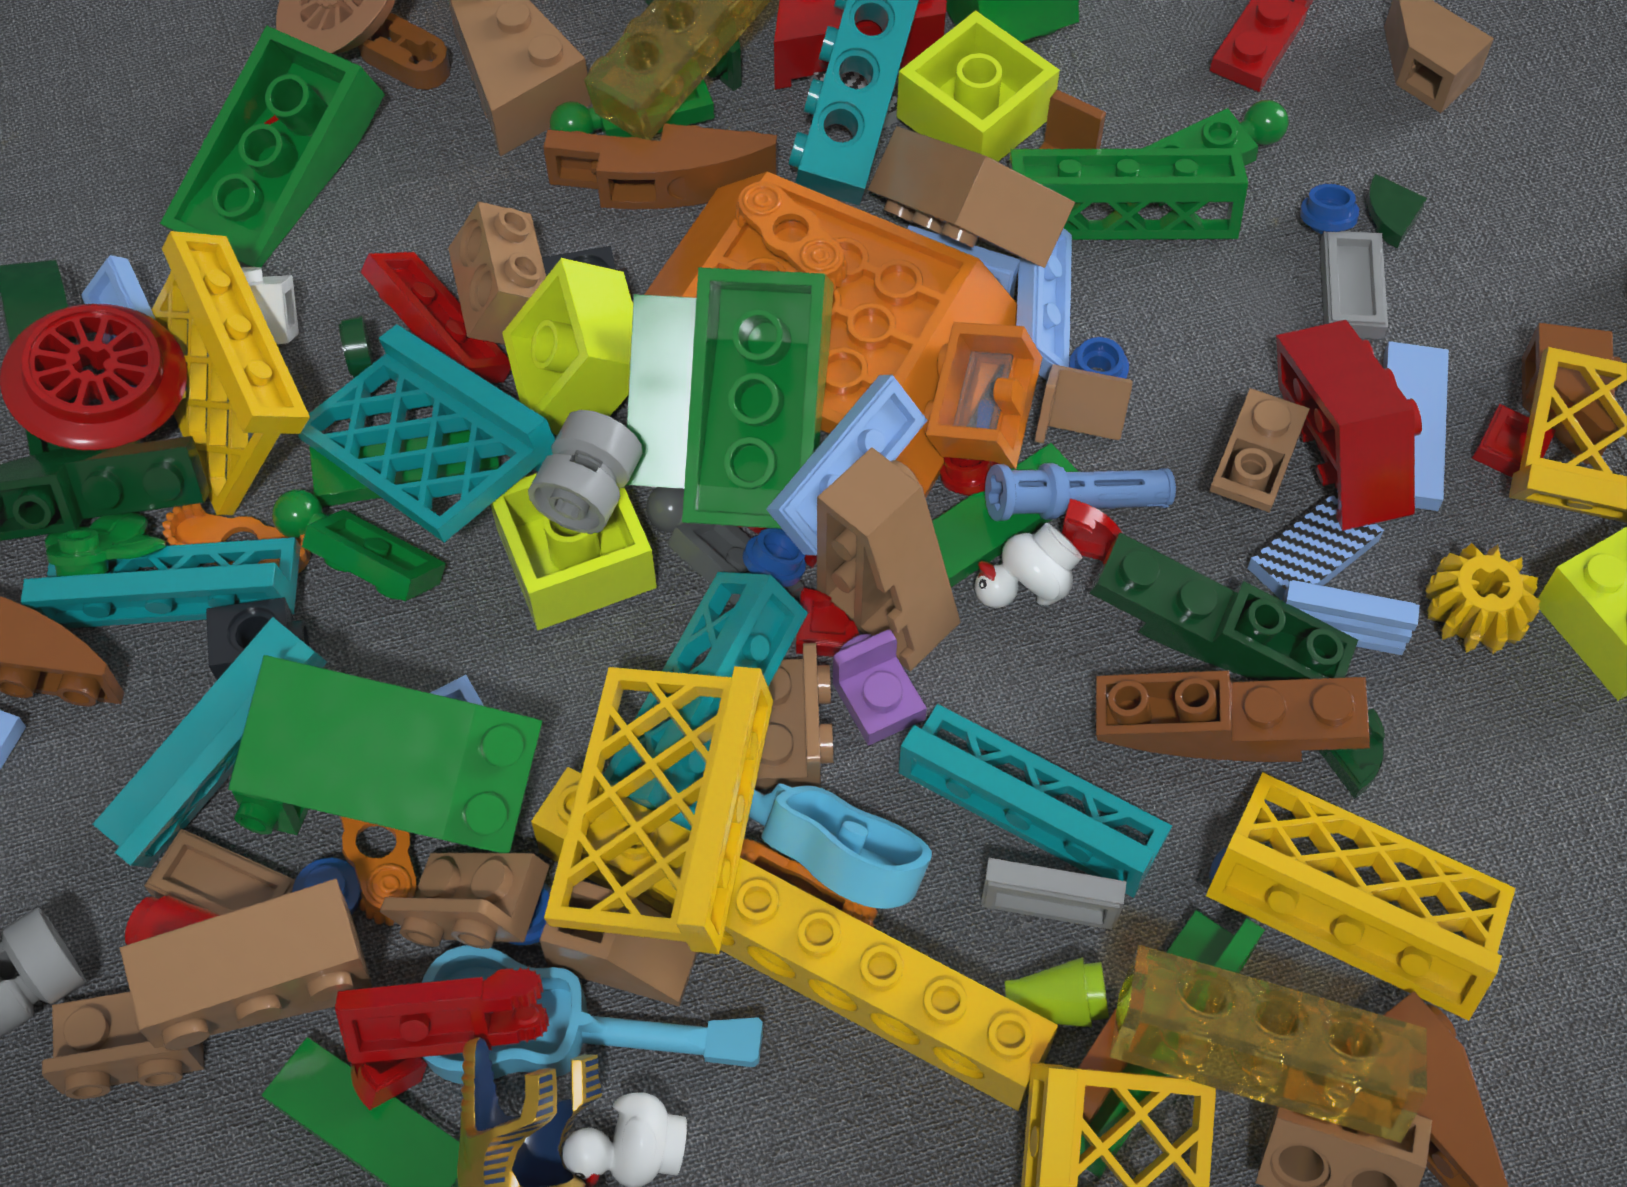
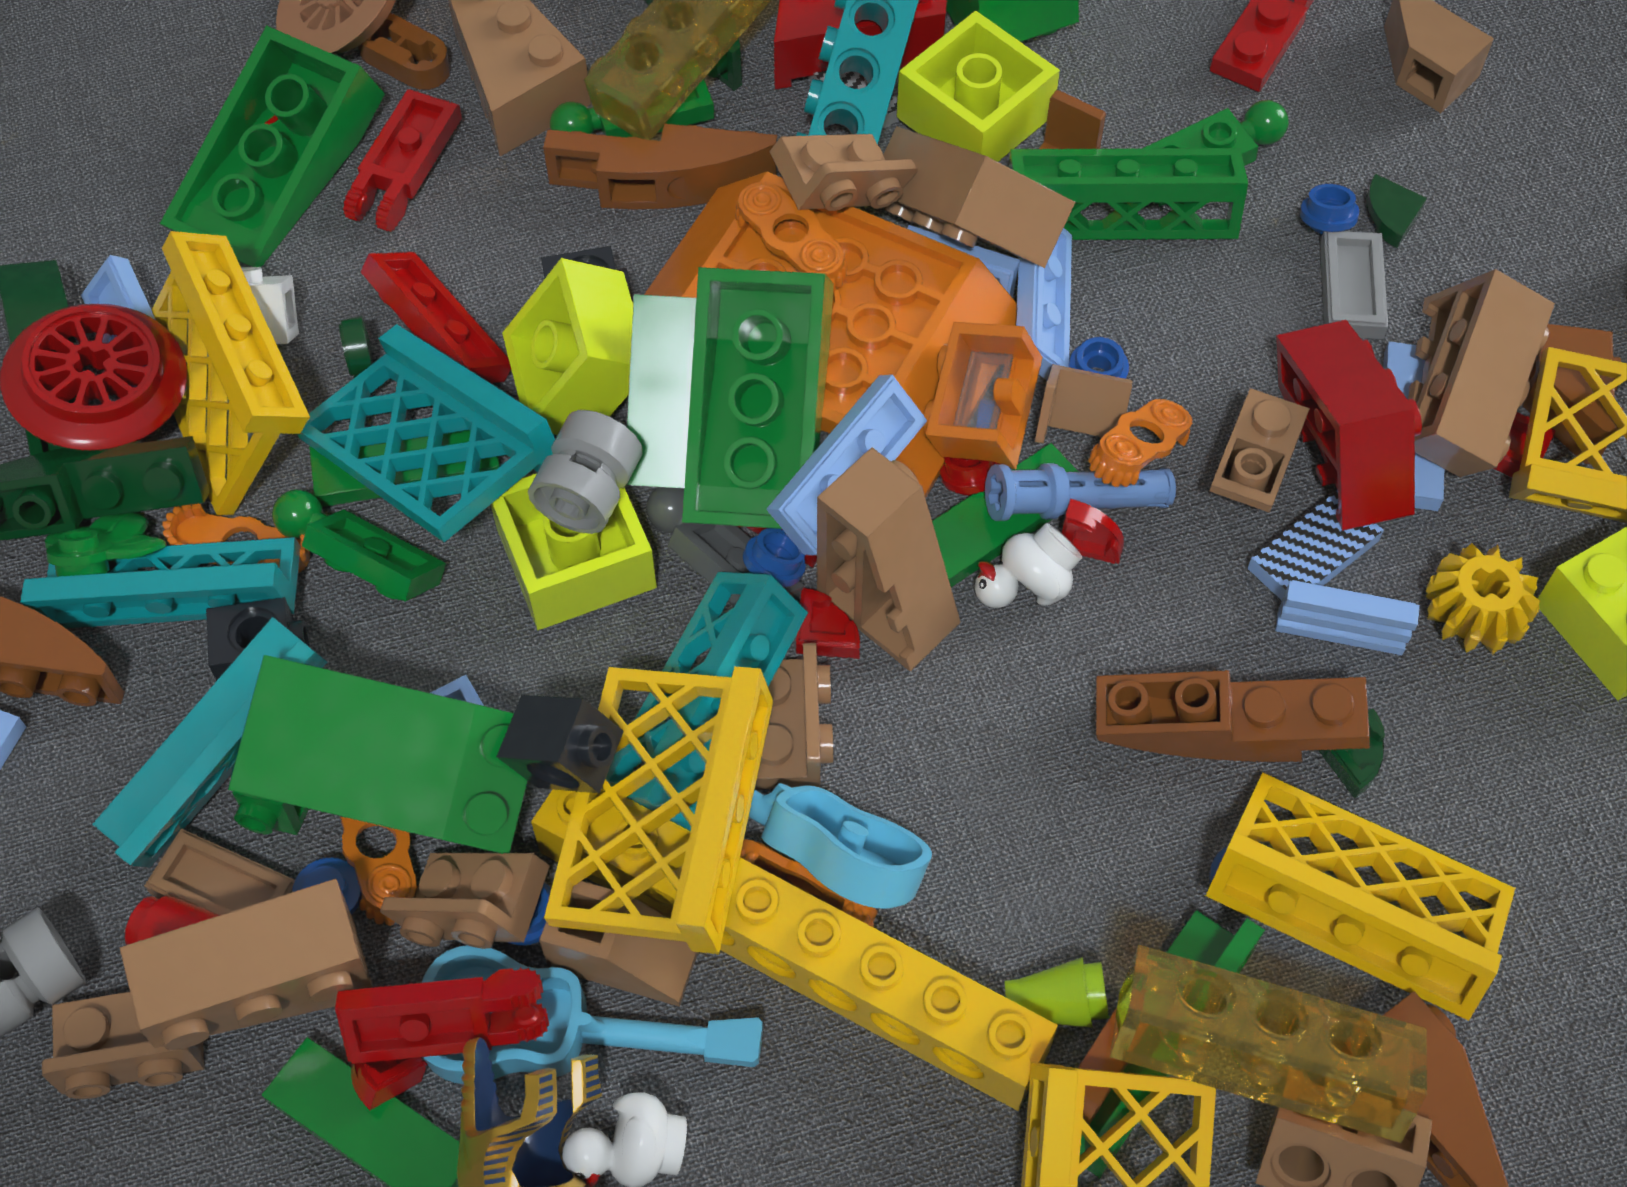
(401, 157): none -> red hinge
(495, 268): medium nougat brick -> none
(560, 743): none -> black brick
(840, 171): none -> medium nougat bracket
(876, 686): medium lavender bracket -> none
(1029, 808): teal fence -> none
(1053, 894): light grey tile -> none
(1122, 455): none -> orange piece
(1223, 627): dark green slope -> none
(1476, 369): none -> medium nougat wedge

